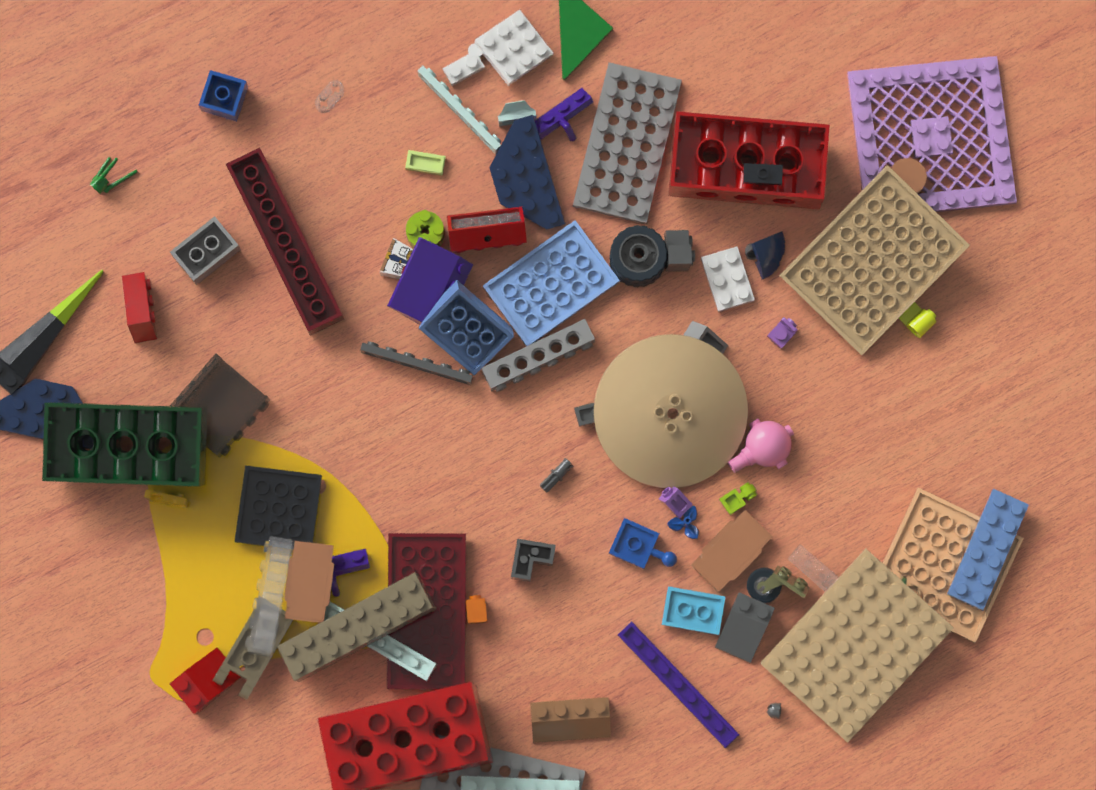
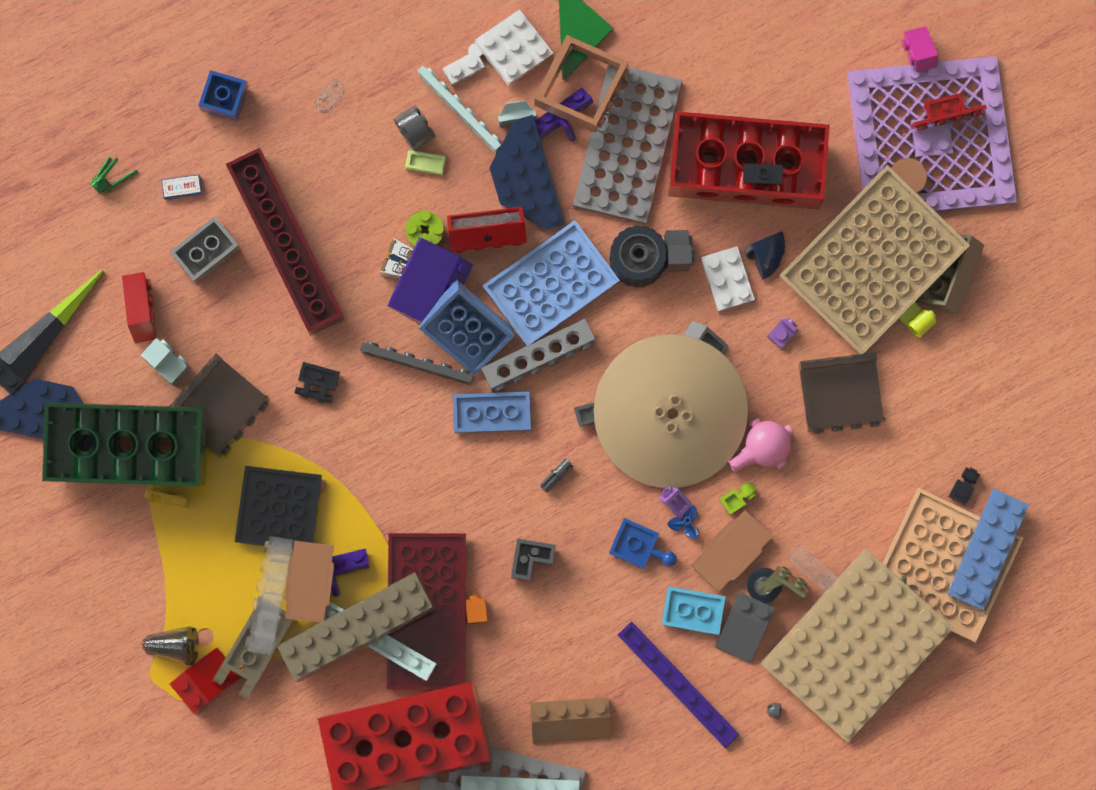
(161, 358): none -> light aqua brick
(173, 645): none -> clear smoke cone
(181, 186): none -> white tile
(320, 377): none -> black plate
(414, 127): none -> dark grey brick
(491, 412): none -> medium blue plate
(592, 124): none -> nougat window
(841, 393): none -> clear smoke panel
(920, 49): none -> dark pink brick
(946, 109): none -> red bracket
(951, 287): none -> dark tan slope
(961, 490): none -> black plate

